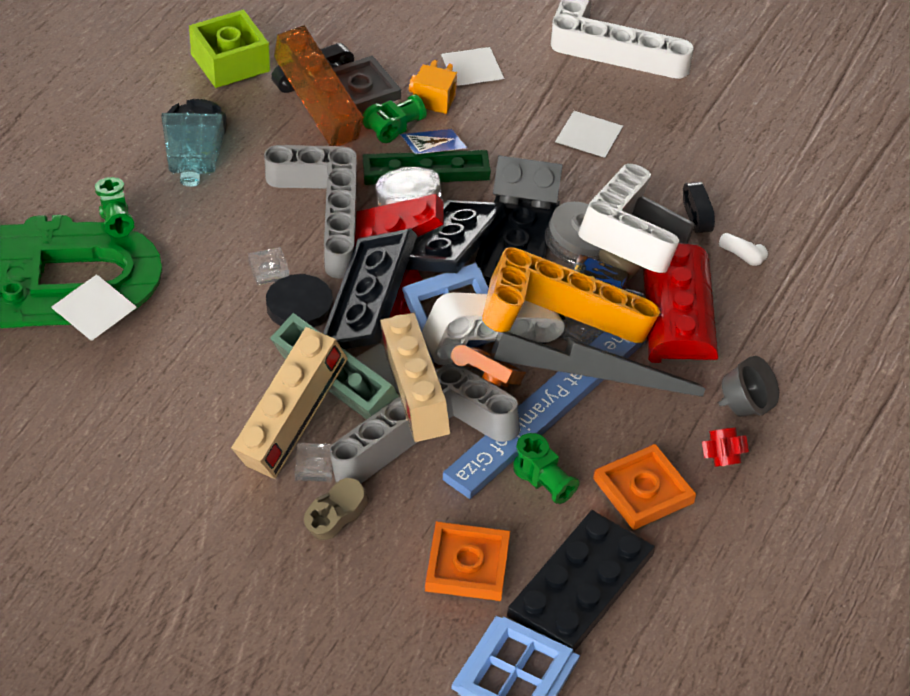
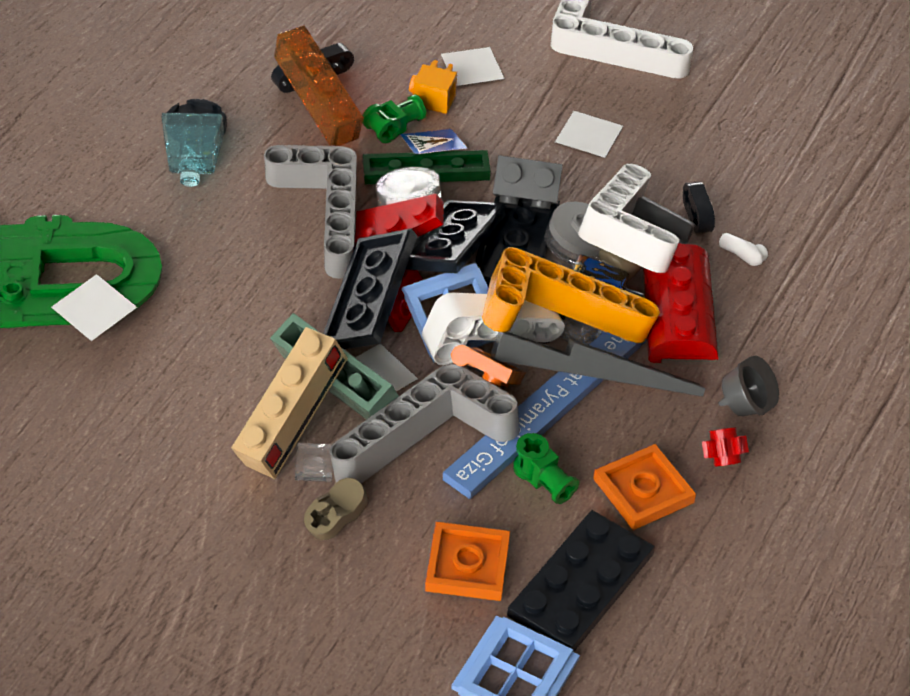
(114, 207): green connector -> none
(229, 48): lime brick -> none
(268, 265): clear plate -> none
(301, 295): black tile -> none
(367, 82): dark grey plate -> none
(415, 377): tan brick -> none

